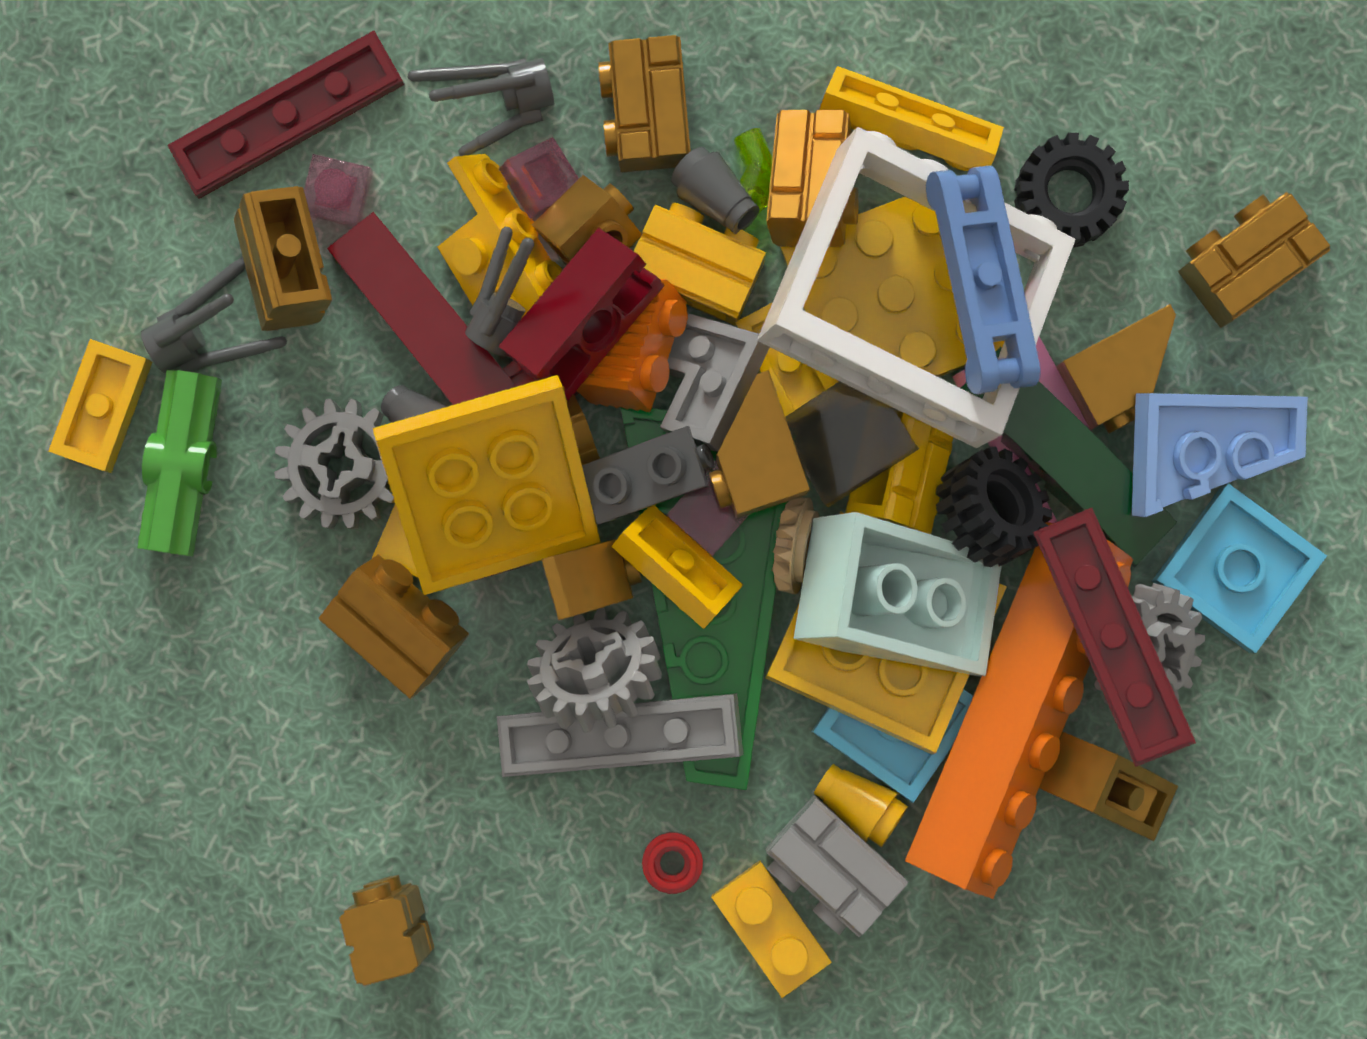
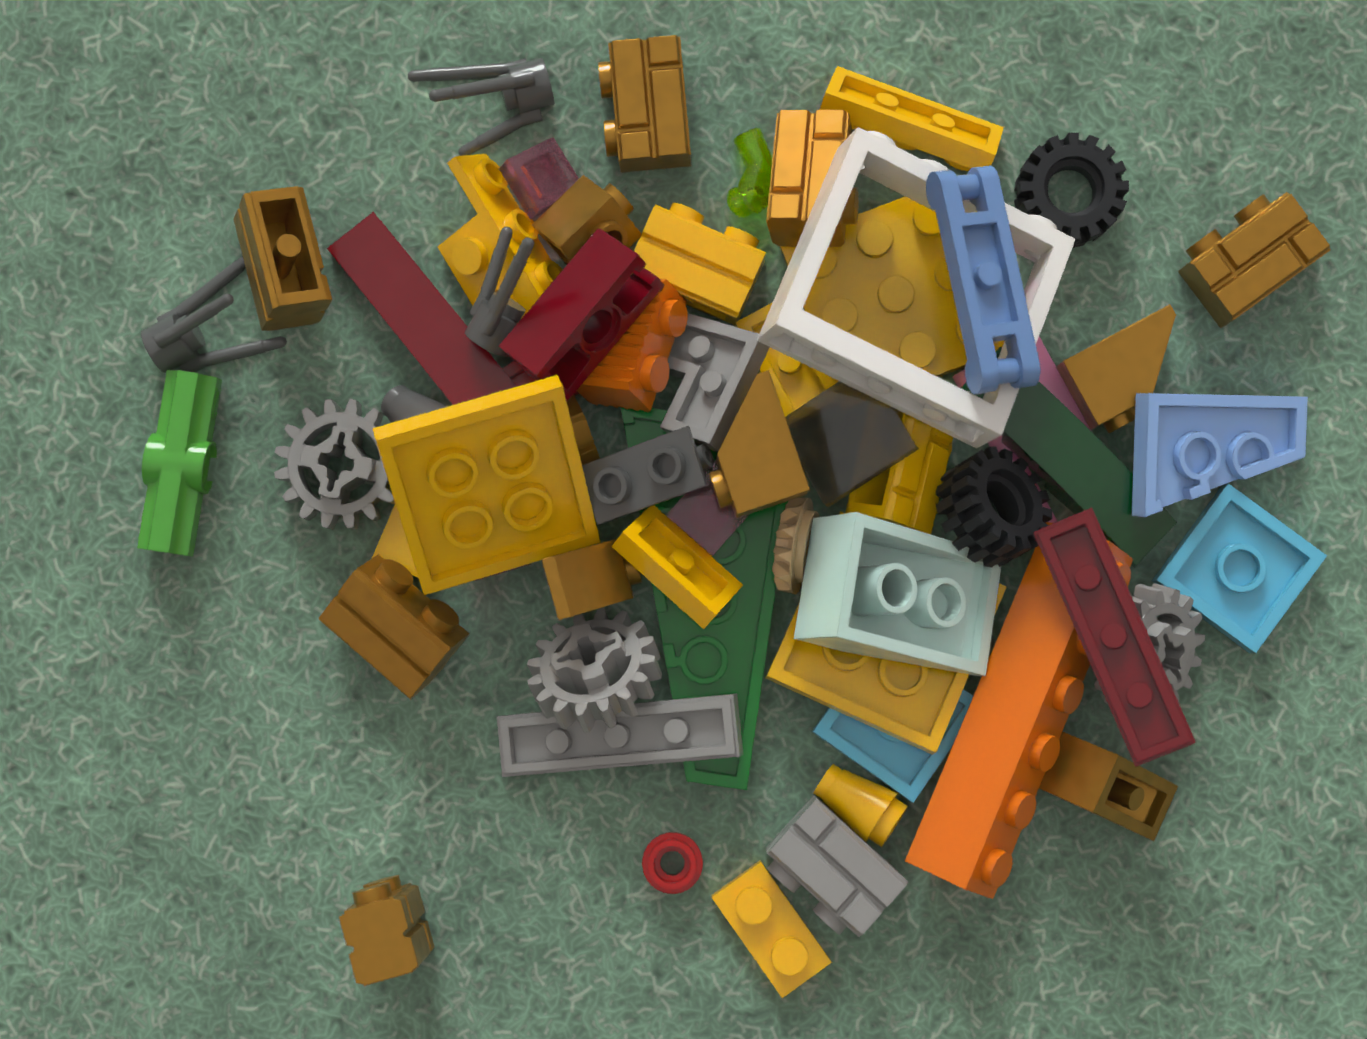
(100, 406): yellow plate -> none
(285, 114): dark red tile -> none
(337, 190): clear pink plate -> none
(712, 188): dark grey cone -> none

